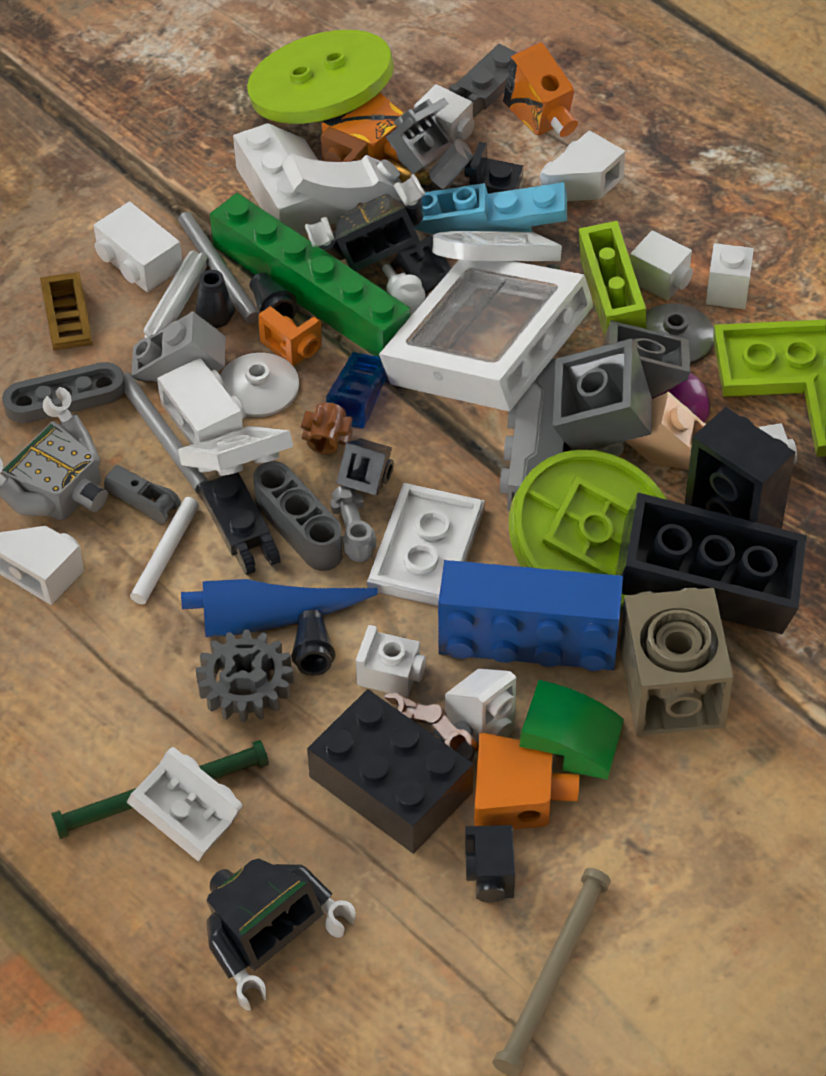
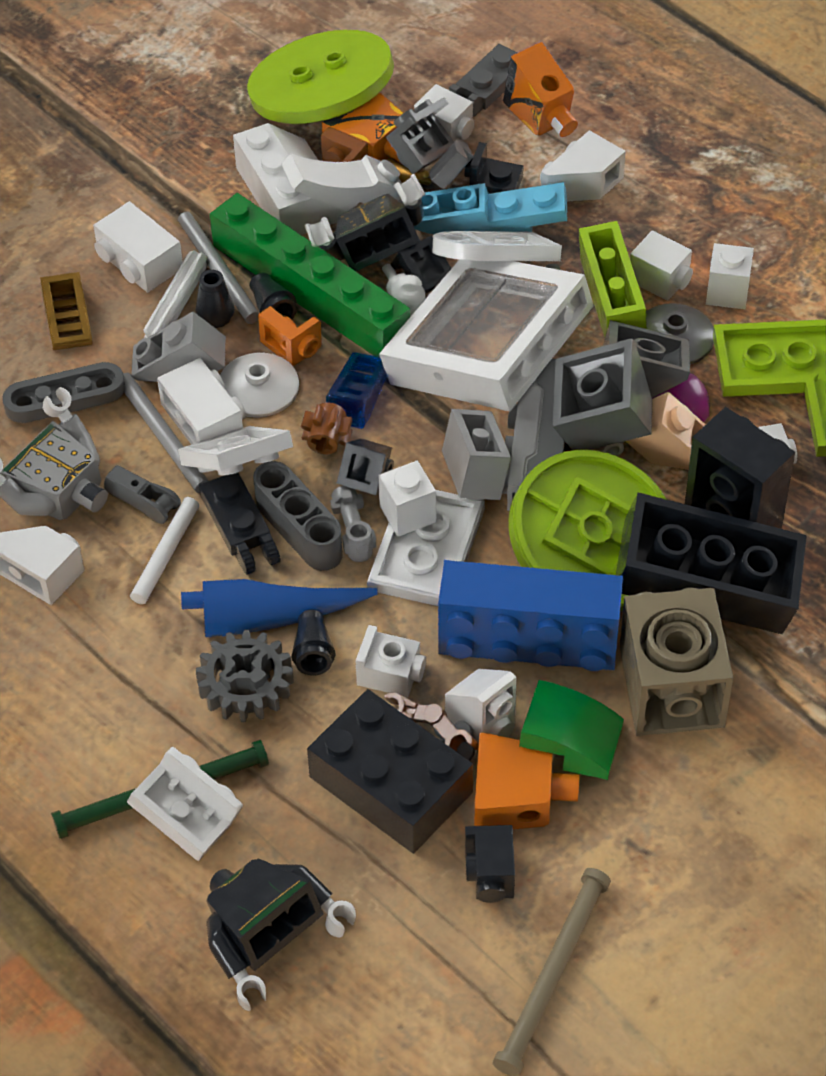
(407, 498): none -> white brick
(476, 454): none -> light grey brick

